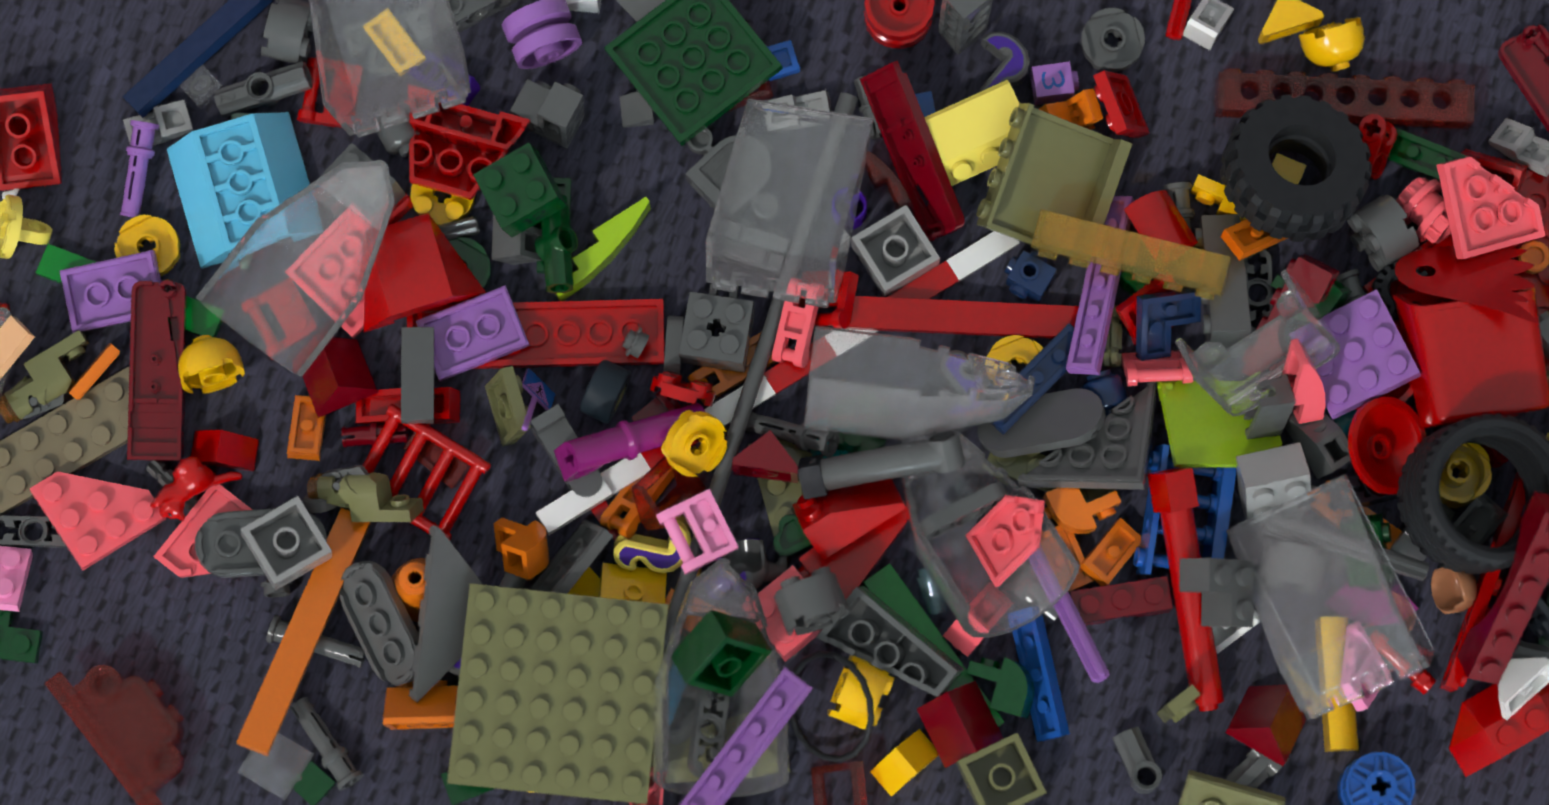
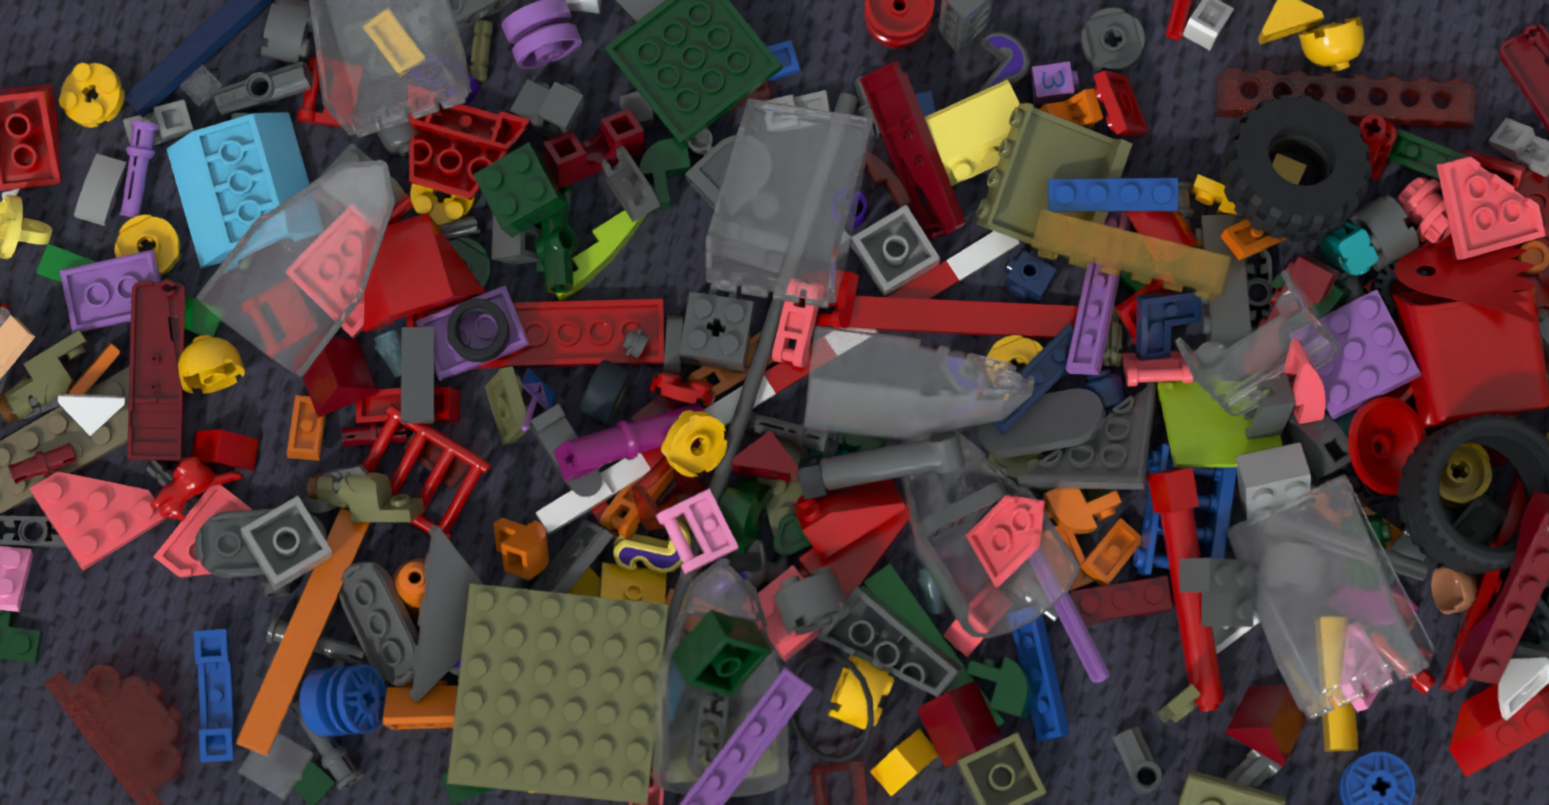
(43, 463): none -> dark red pin
(75, 91): none -> yellow plate
(91, 410): none -> white slope
(100, 189): none -> light grey slope
(215, 695): none -> blue slope
(343, 700): none -> blue wheel
(390, 350): none -> clear light blue cone
(467, 308): none -> black tyre
(481, 50): none -> olive axle
(574, 161): none -> dark red arch
(630, 186): none -> dark grey hinge
(661, 162): none -> dark green brick
(741, 511): none -> dark green brick
(1113, 195): none -> blue plate
(1349, 249): none -> teal brick

